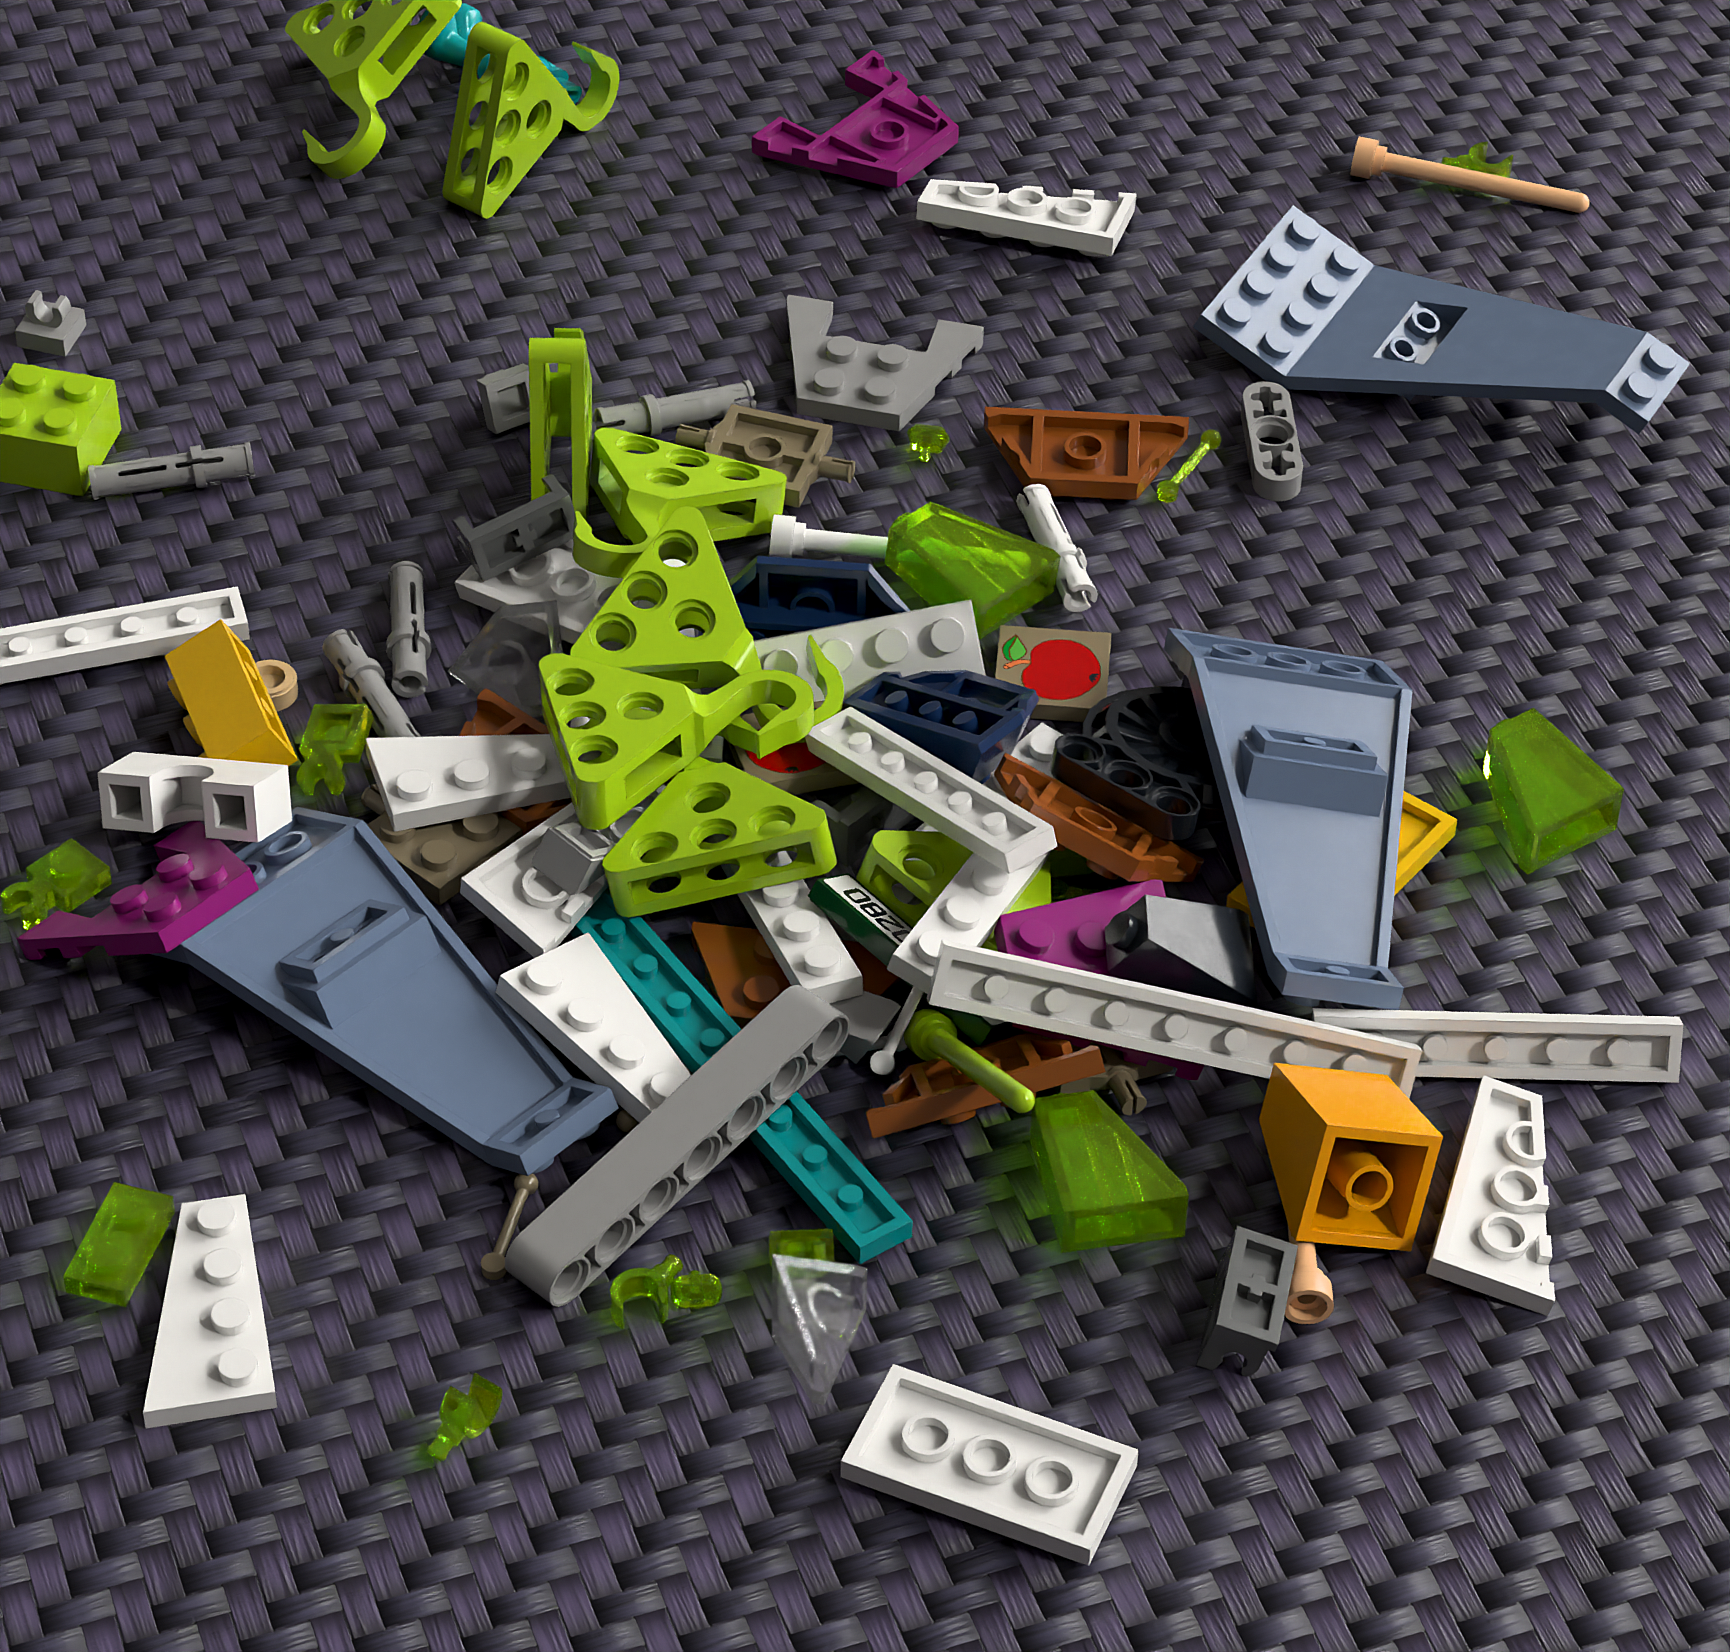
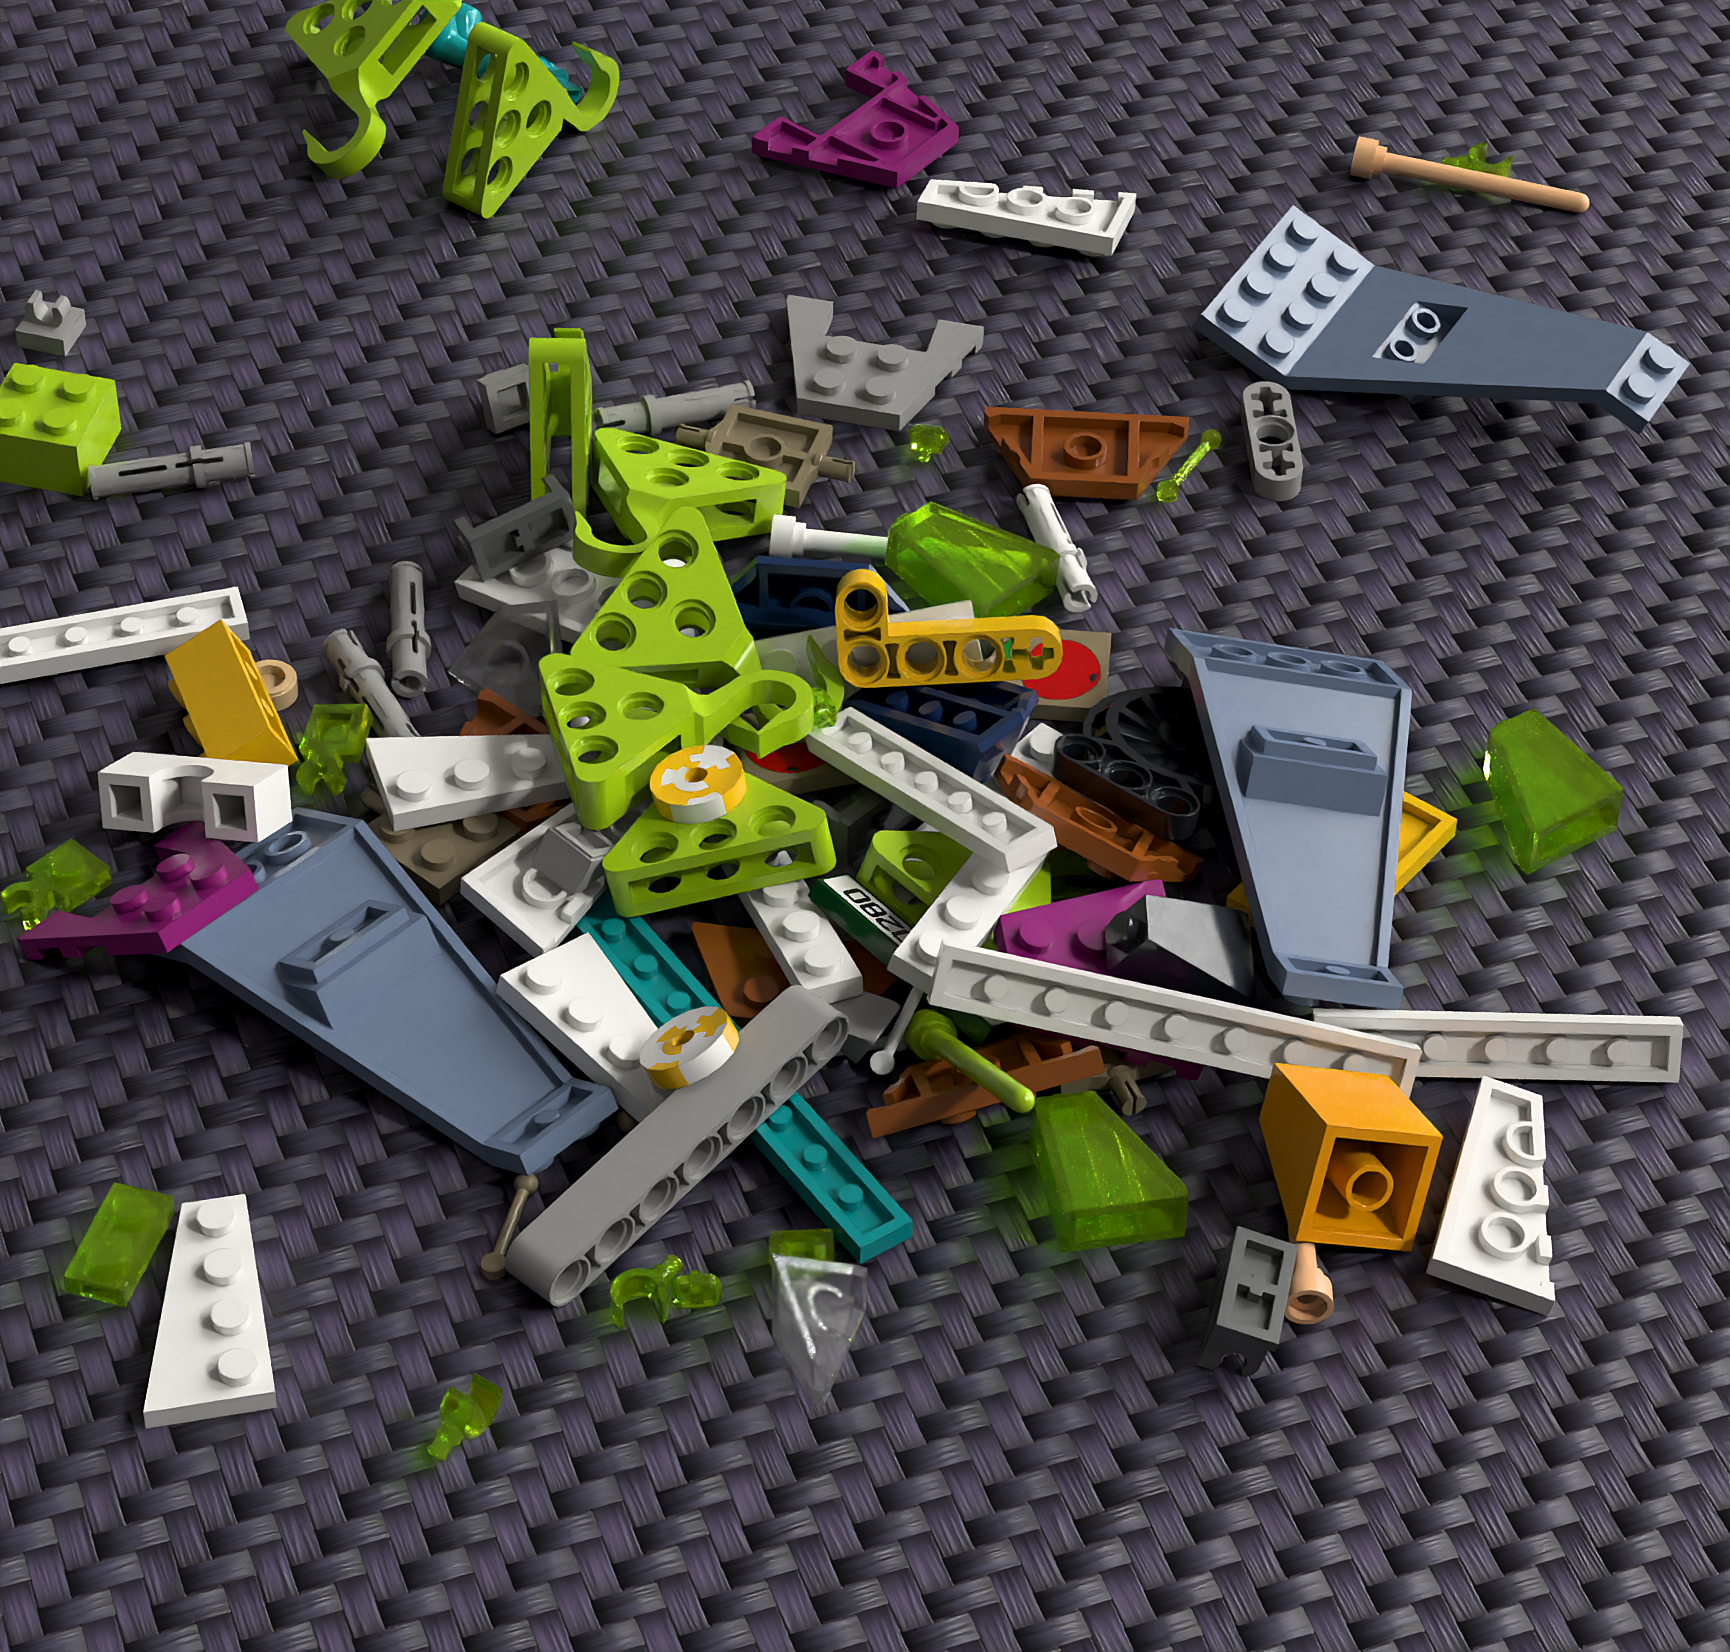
(689, 1047): none -> piece
(698, 784): none -> piece
(824, 709): none -> clear neon green rock
(946, 636): none -> yellow beam
(990, 1464): white plate -> none

